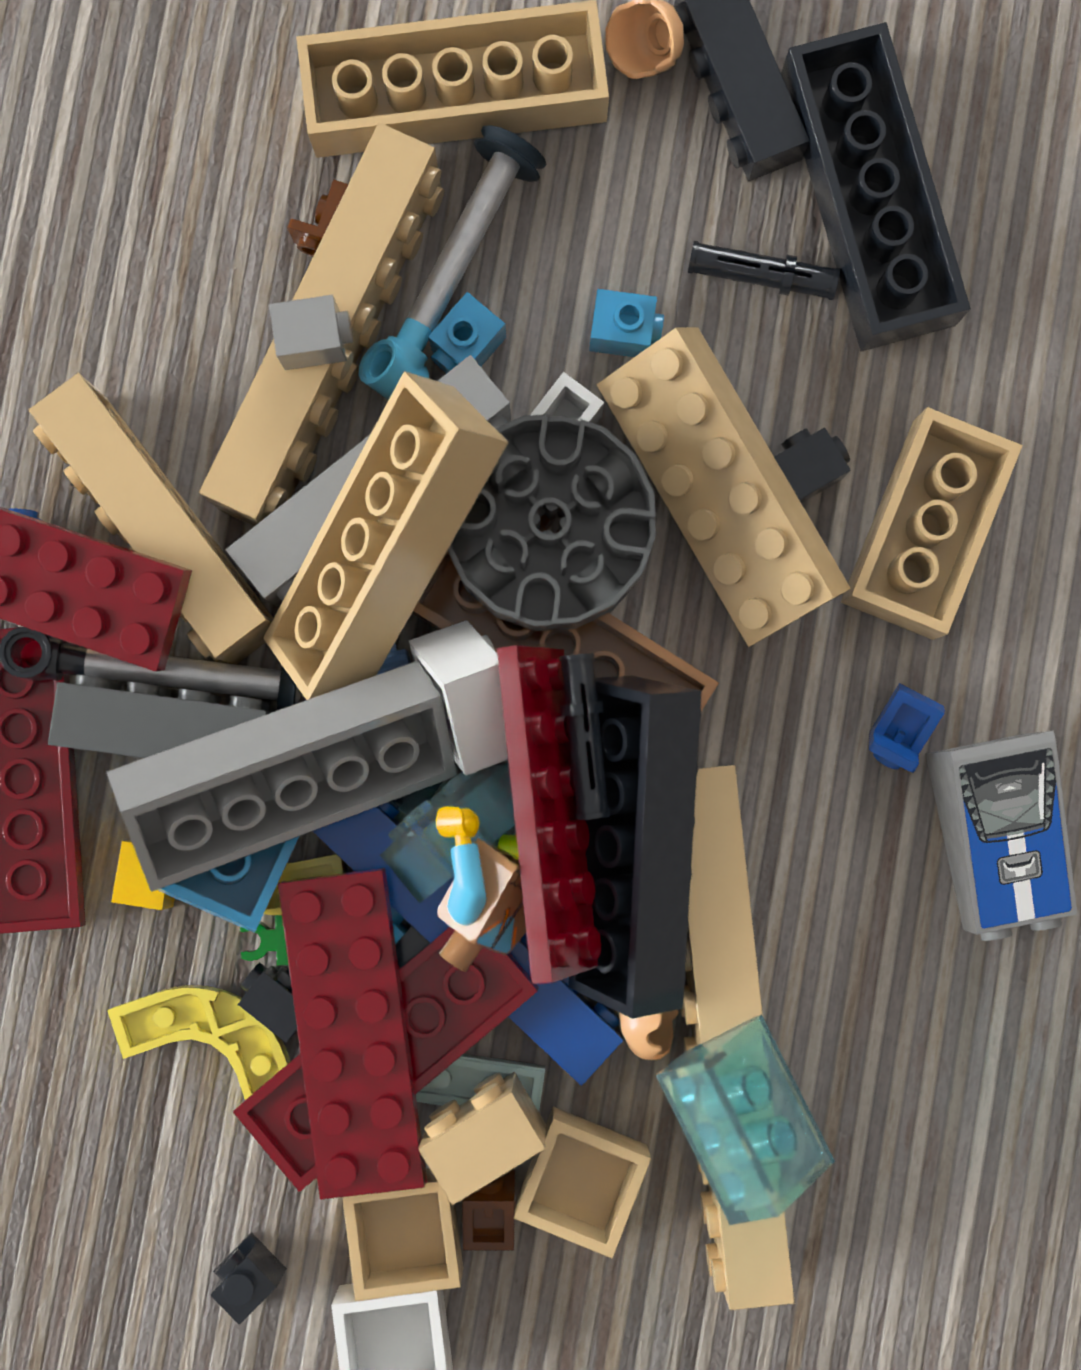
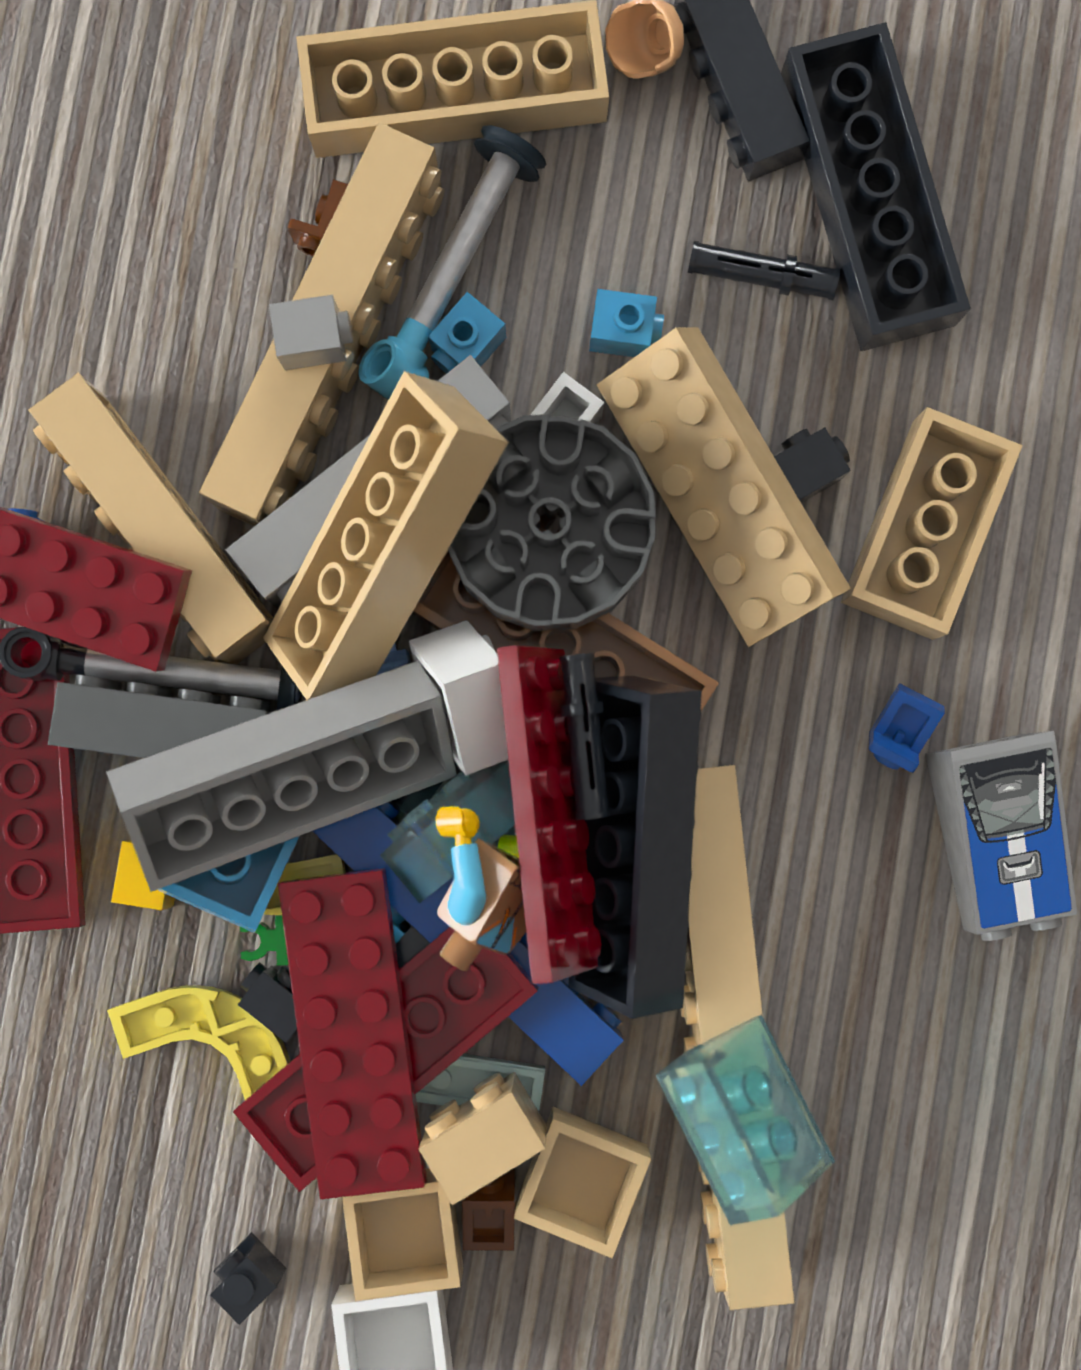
(649, 1035): light nougat hair -> none

